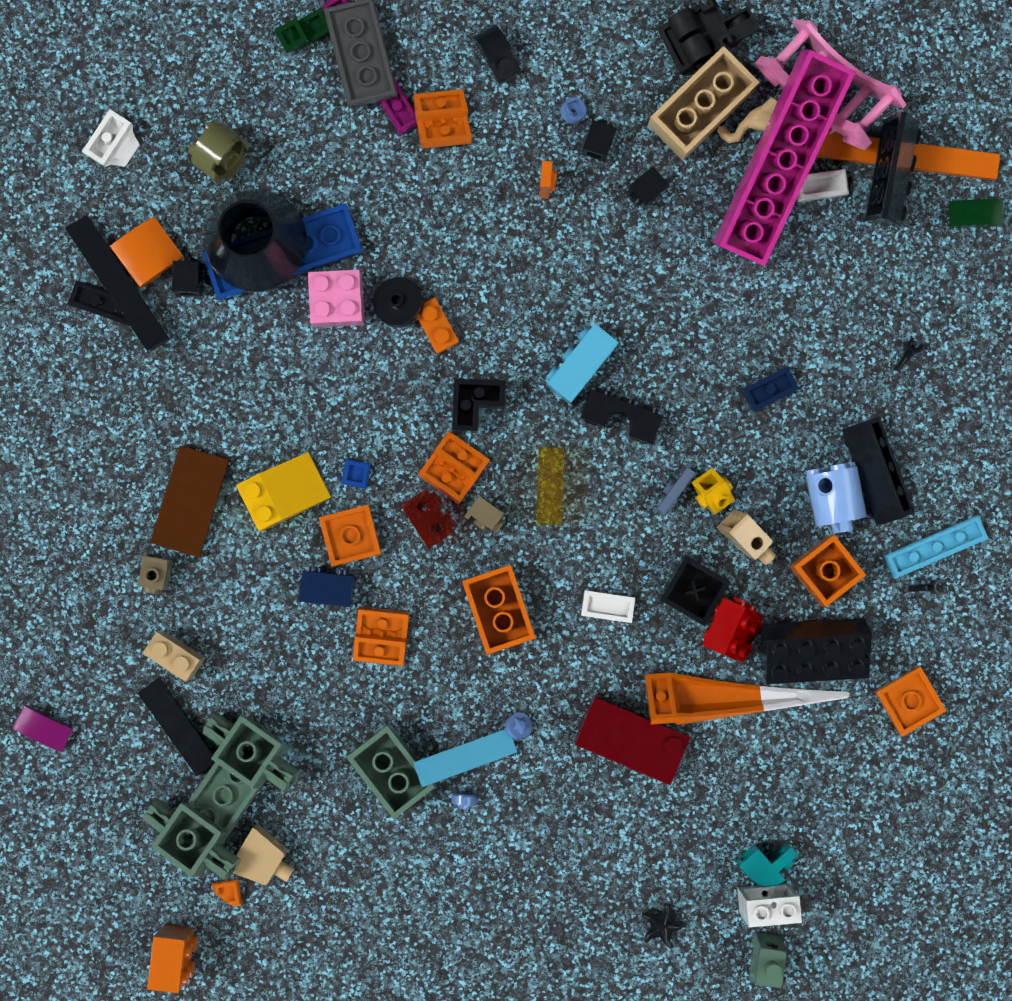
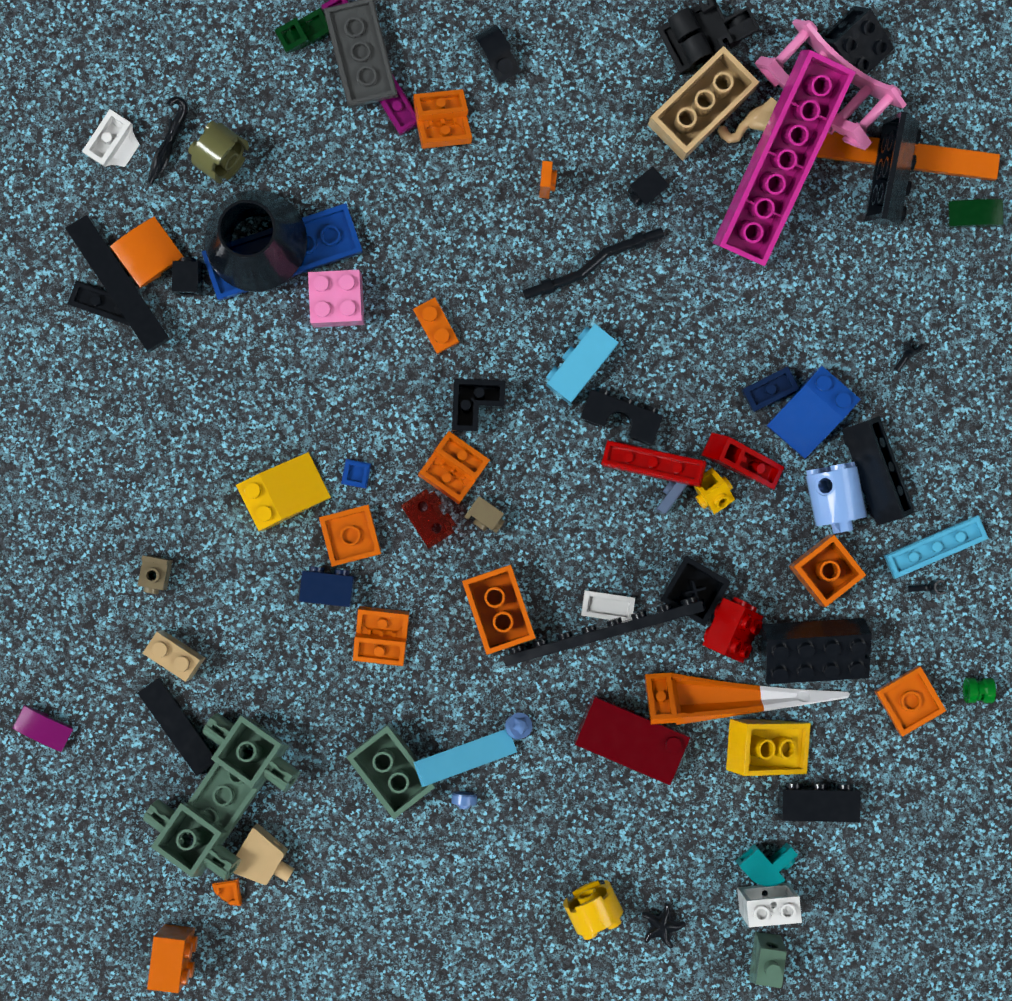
(176, 126): none -> black piece
(190, 501): reddish brown tile -> none
(406, 310): black plate -> none
(549, 486): clear yellow brick -> none
(573, 110): medium blue tile -> none
(593, 909): none -> yellow brick
(599, 140): black brick -> none
(614, 627): none -> black plate
(637, 241): none -> black bar
(654, 463): none -> red tile
(742, 460): none -> red slope
(747, 536): tan torso -> none
(767, 747): none -> yellow slope
(813, 412): none -> blue slope
(819, 802): none -> black brick
(824, 186): white tile -> none
(859, 39): none -> black bracket
(979, 690): none -> green wheel

